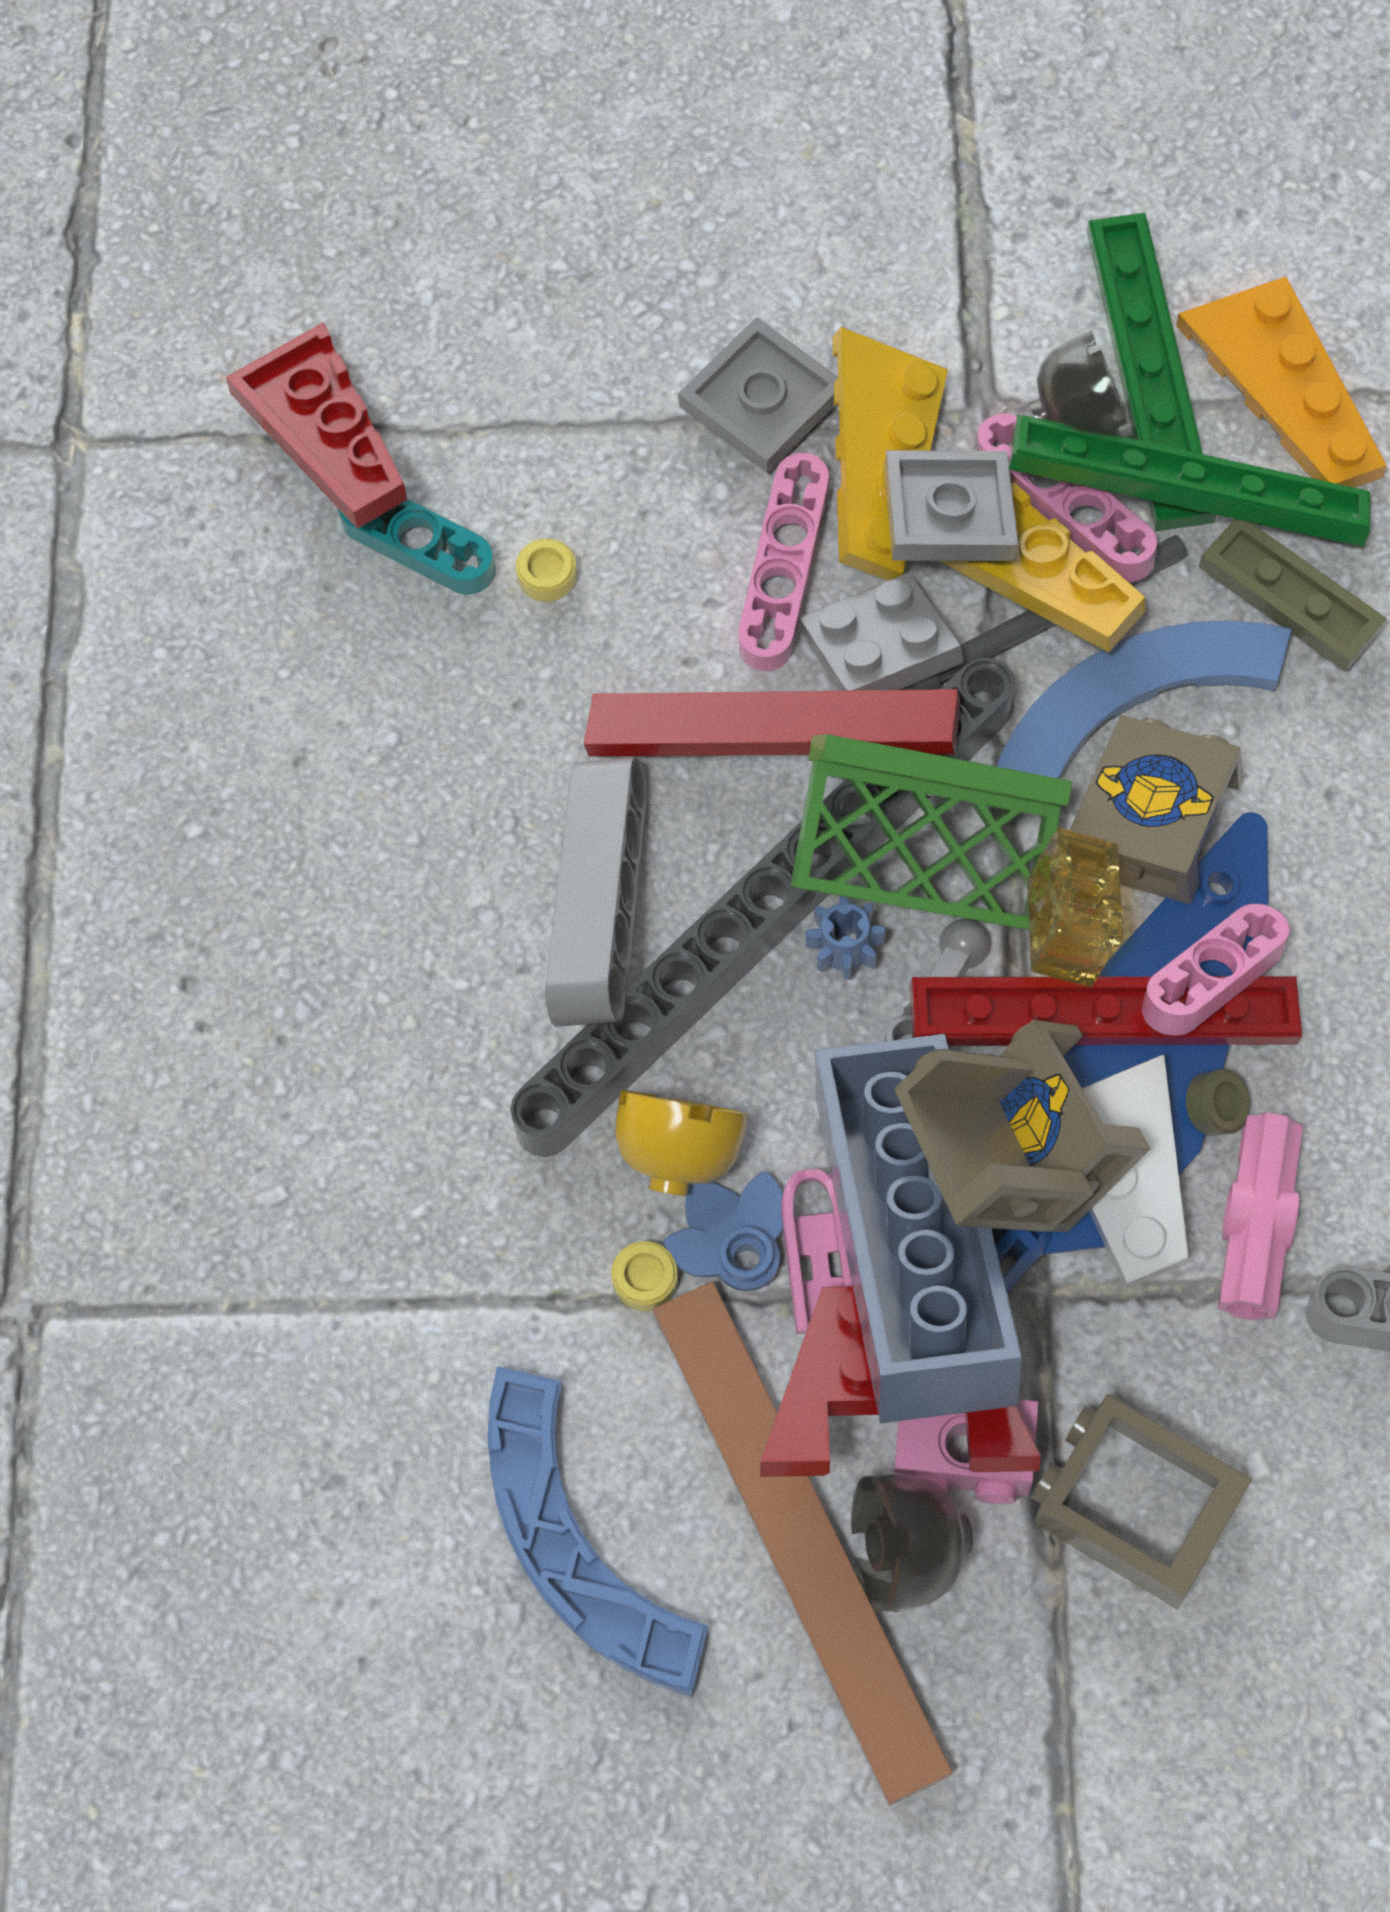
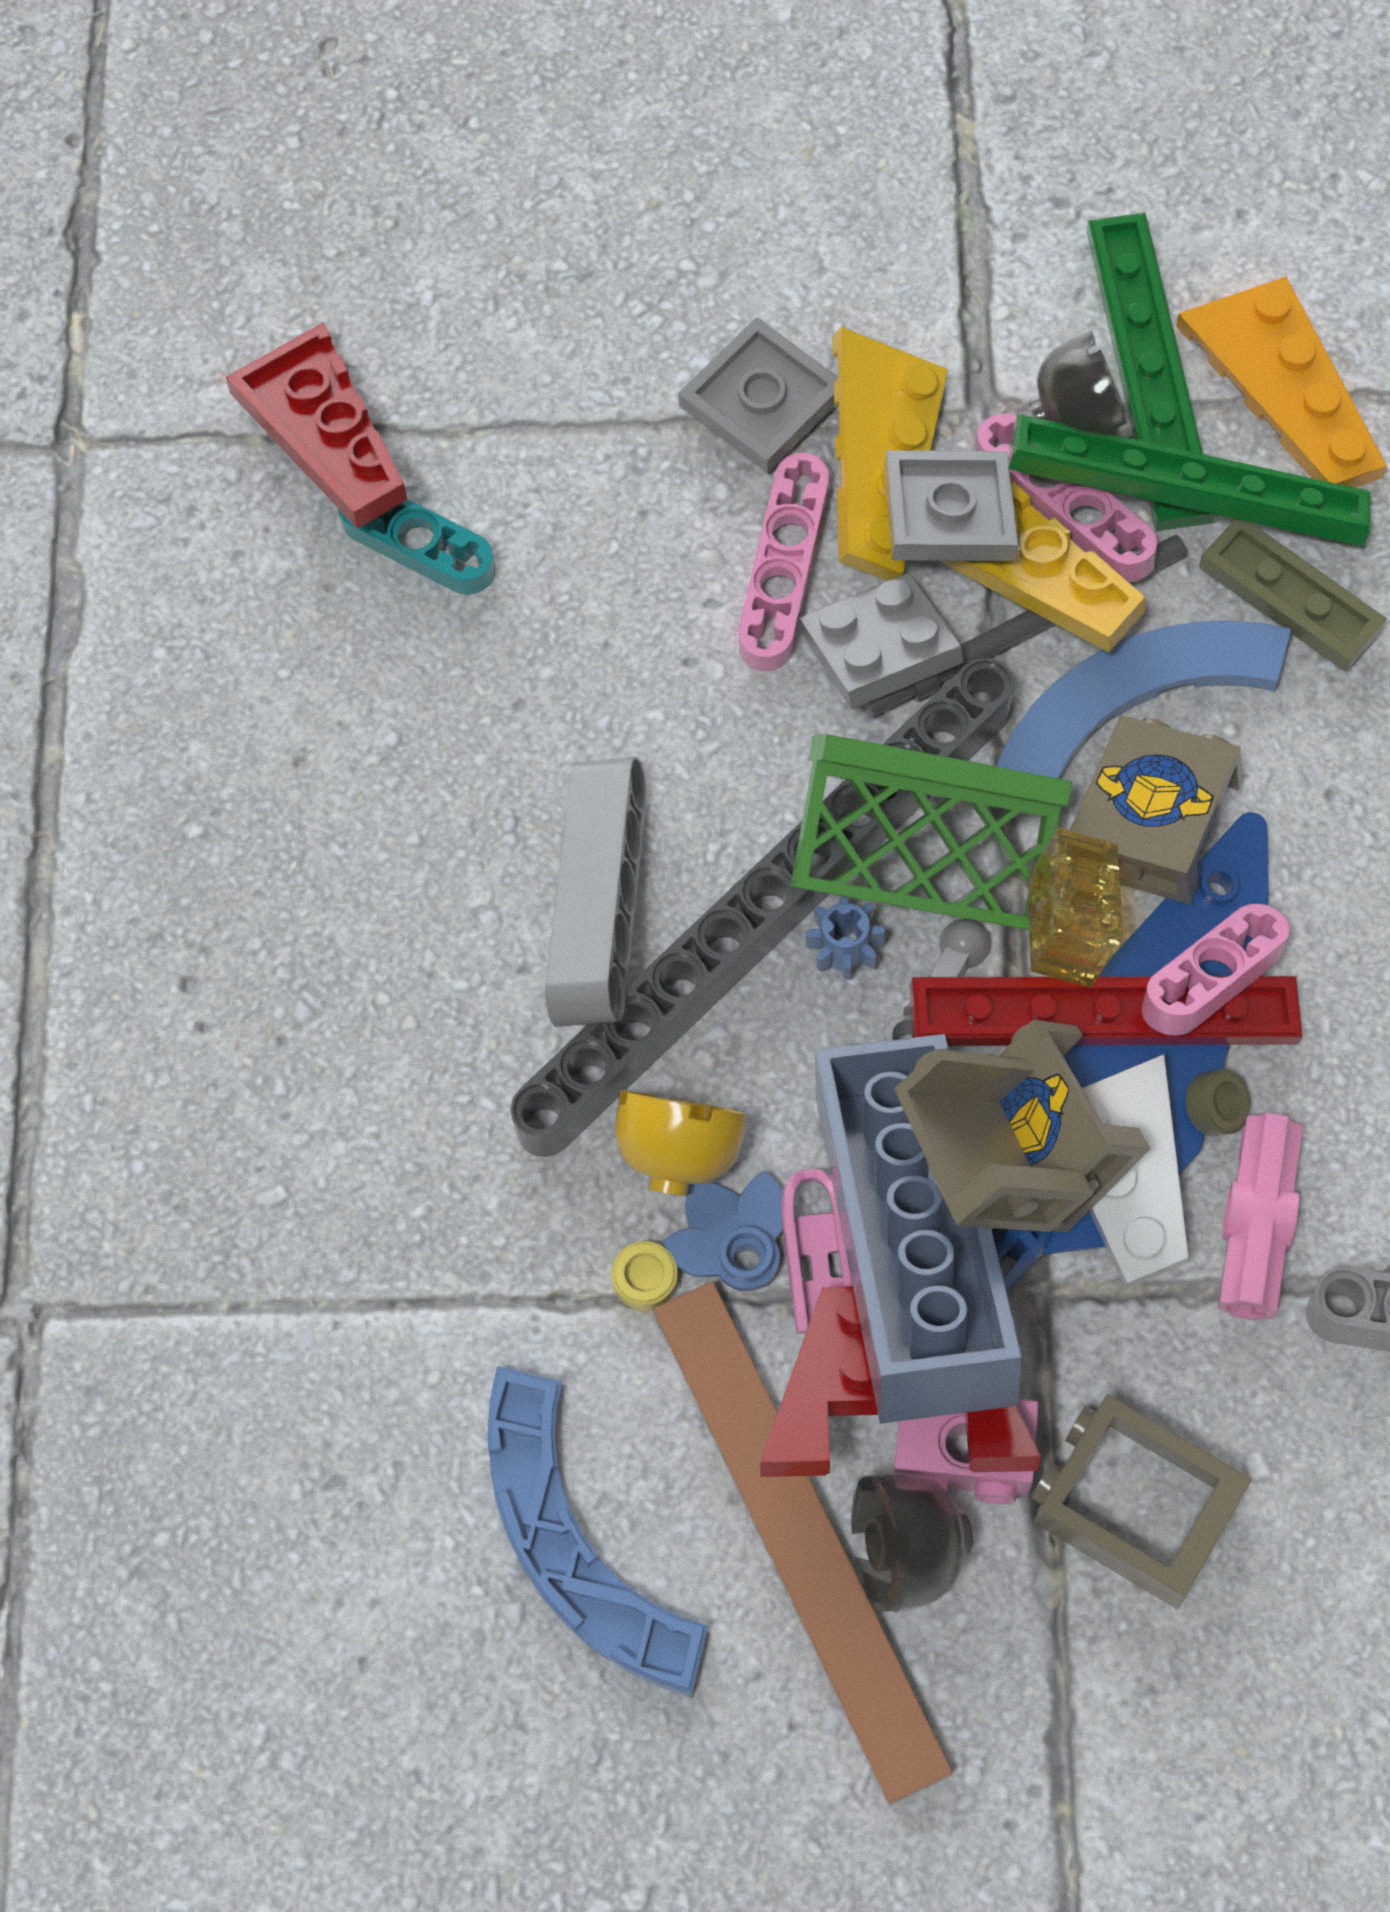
(546, 570): light yellow tile -> none
(768, 721): tile -> none

